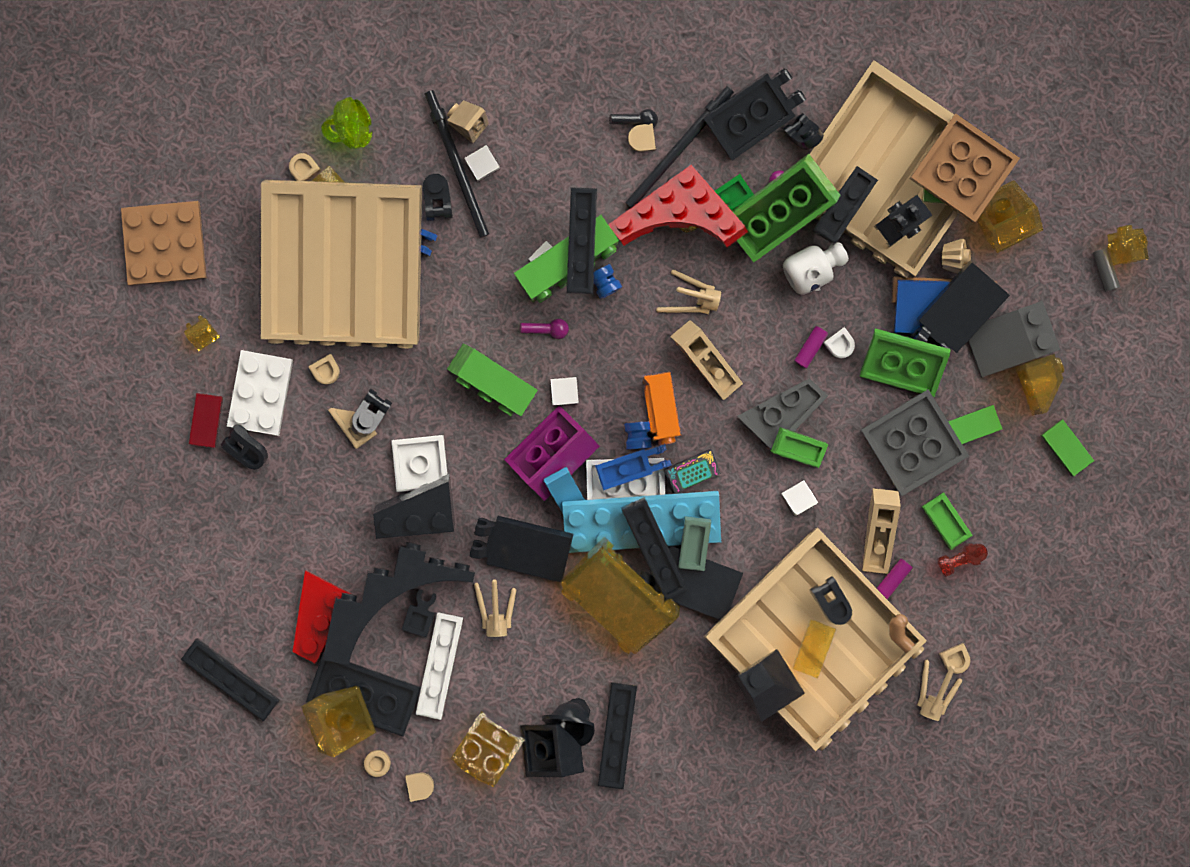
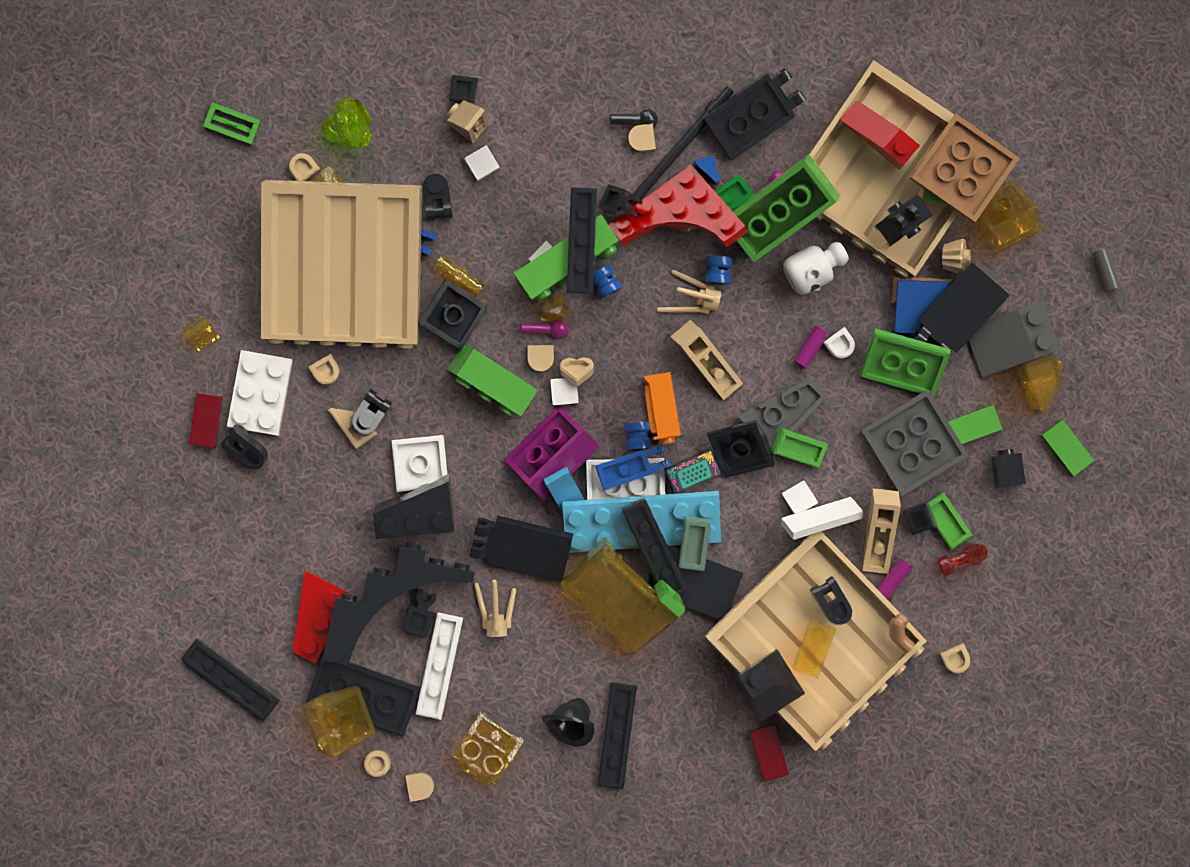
(163, 243): medium nougat plate -> none
(252, 131): none -> bright green tile
(439, 118): black bar -> none
(452, 314): none -> black slope
(459, 276): none -> clear yellow pin
(463, 89): none -> black tile
(541, 357): none -> tan tile
(550, 751): black slope -> none
(555, 310): none -> clear yellow tile
(577, 370): none -> tan tile
(618, 201): none -> black plate
(669, 598): none -> bright green tile
(708, 168): none -> blue slope
(718, 270): none -> blue wheel
(741, 448): none -> black slope
(769, 752): none -> dark red tile
(804, 132): black plate -> none
(822, 518): none -> white tile
(842, 212): black tile -> none
(880, 134): none -> slope
(920, 518): none -> black tile
(935, 706): tan plant -> none
(1008, 468): none -> black brick
(1127, 245): clear yellow brick -> none

